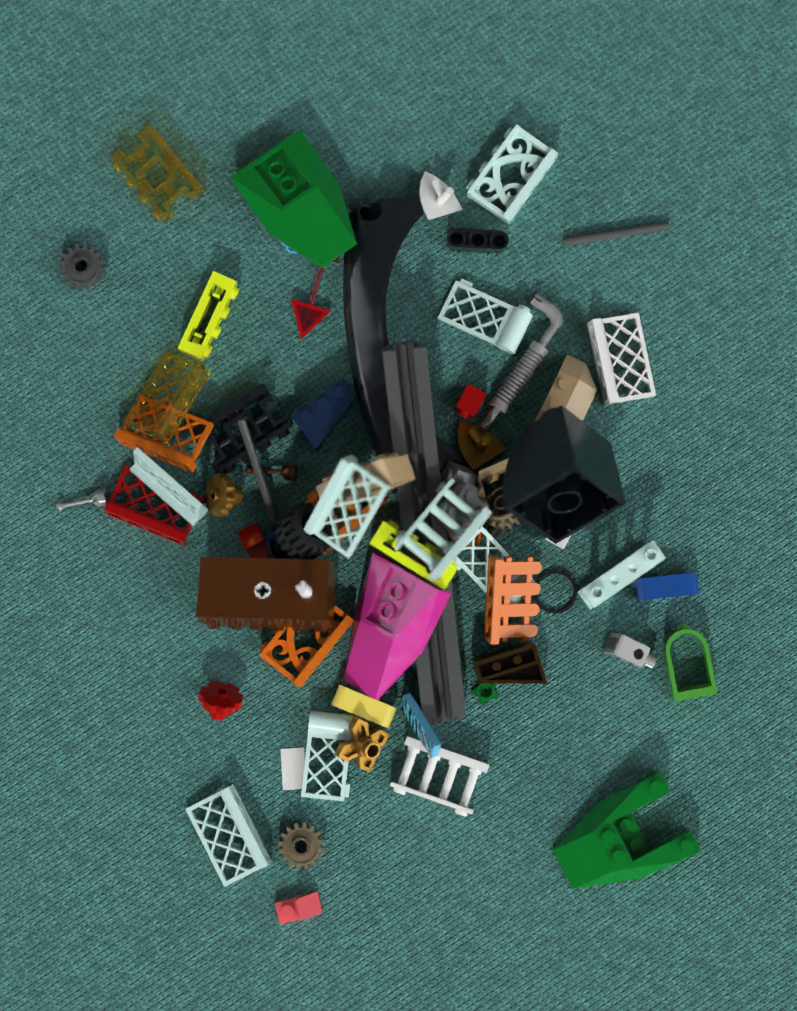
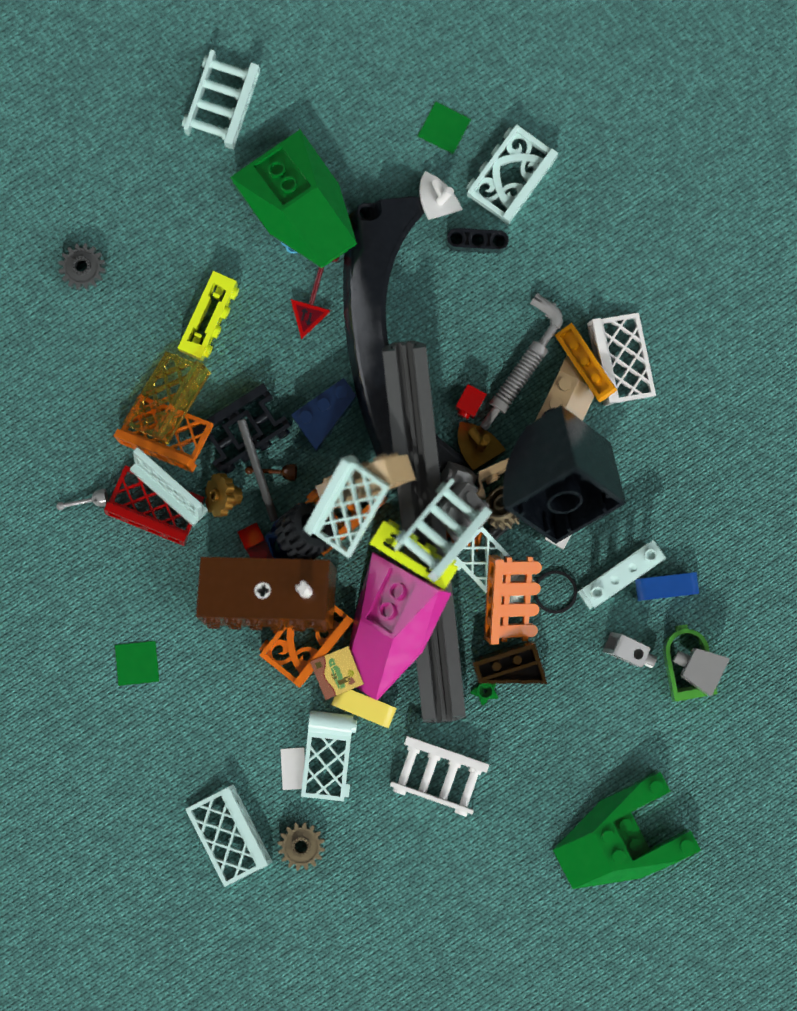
(136, 663): none -> green sticker
(169, 164): clear yellow fence -> none
(220, 699): red plant -> none
(242, 95): none -> light aqua fence
(298, 907): coral slope -> none
(336, 673): none -> clear yellow sticker
(363, 746): pearl gold plant -> none
(420, 725): medium azure tile -> none
(444, 127): none -> green sticker
(512, 325): light aqua piece -> none
(586, 362): none -> light orange plate
(616, 233): dark grey piece -> none
(701, 669): none -> light grey torso

